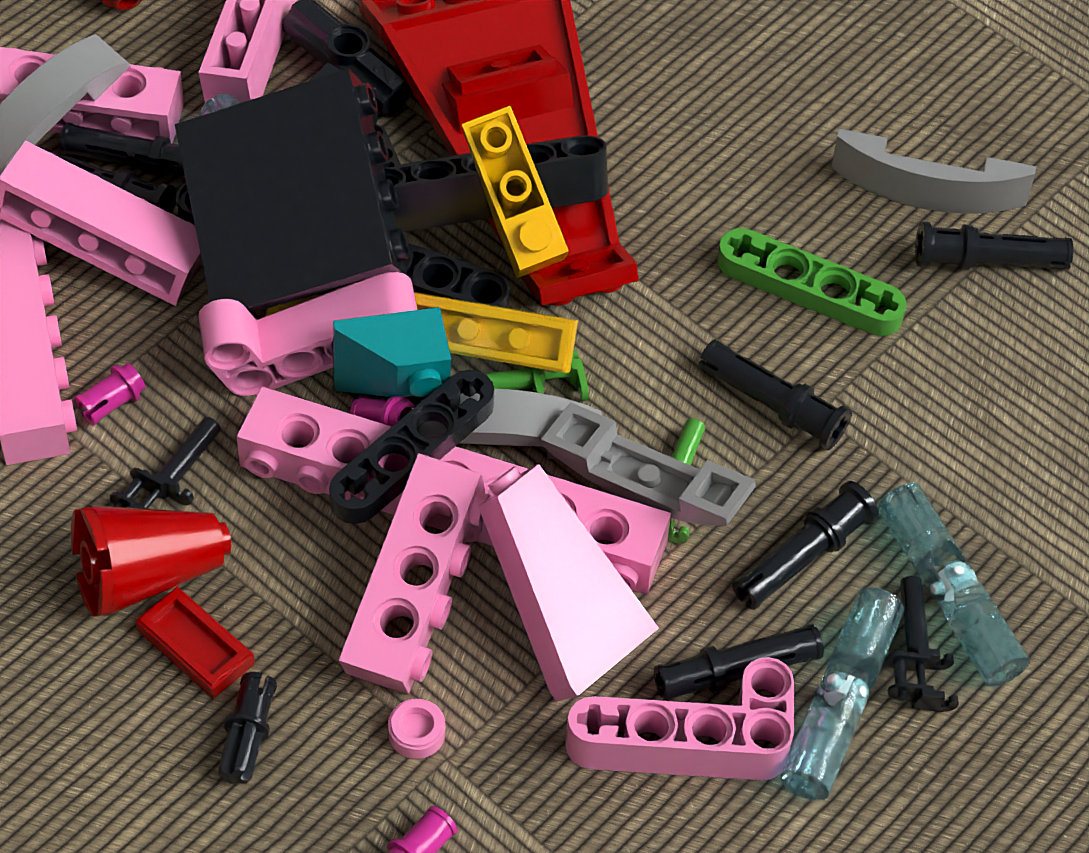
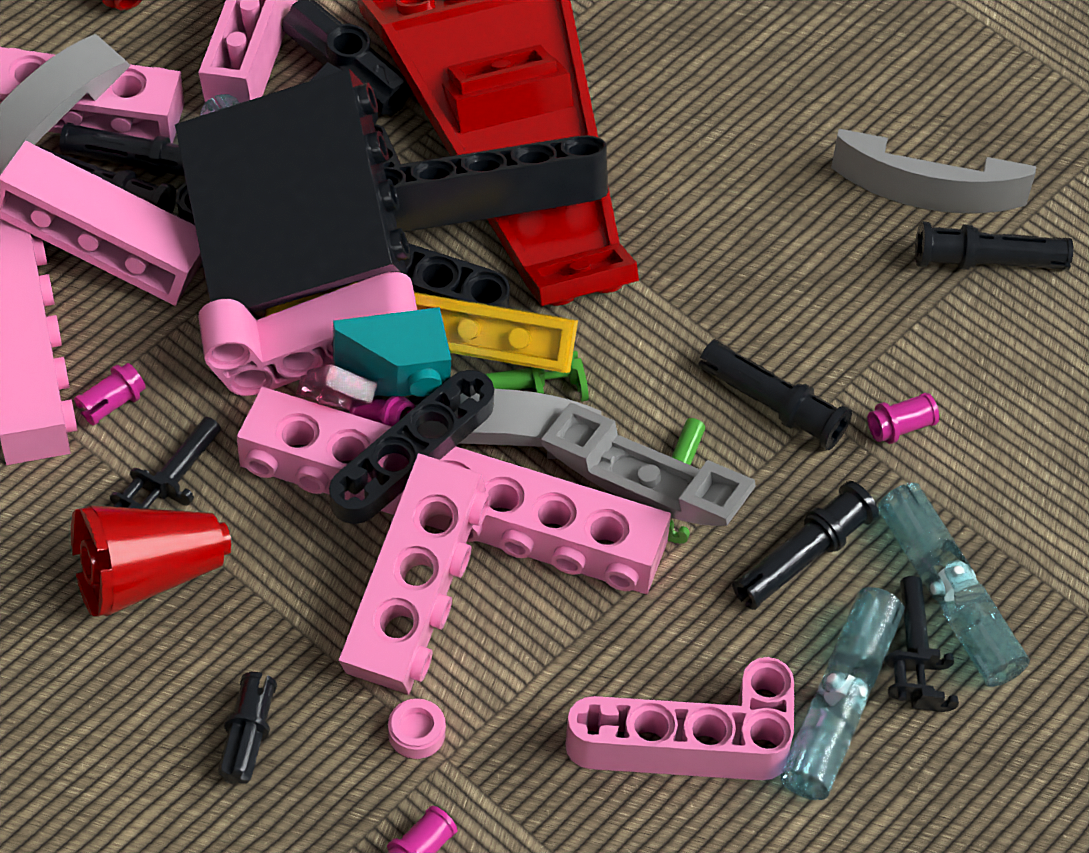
(195, 642): red tile -> none
(336, 388): none -> clear pink plate
(514, 192): yellow slope -> none
(562, 583): slope -> none
(718, 667): black pin -> none
(814, 275): bright green beam -> none
(903, 417): none -> dark pink pin

